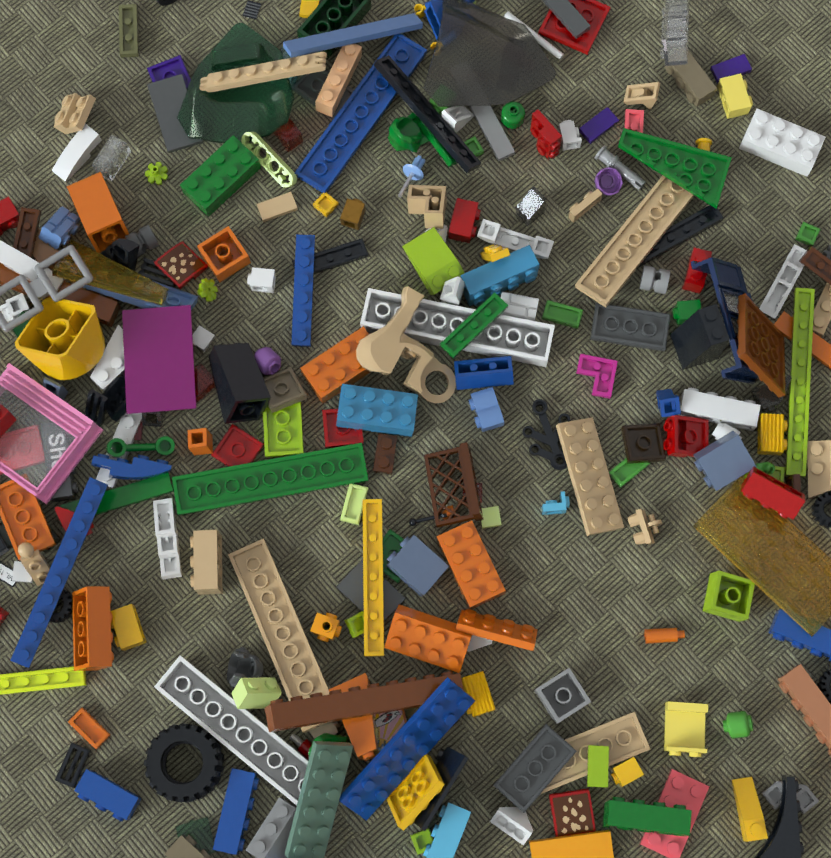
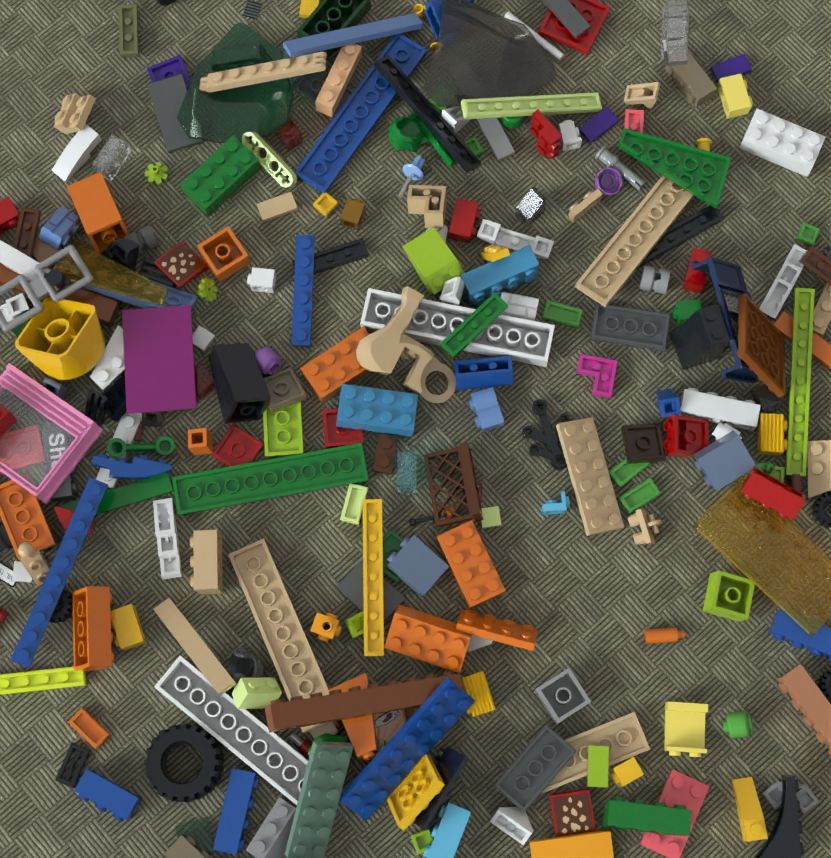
(57, 278): none -> black piece
(194, 646): none -> tan tile
(407, 472): none -> clear light blue brick
(527, 105): none -> yellowish green tile
(639, 496): none -> bright green tile

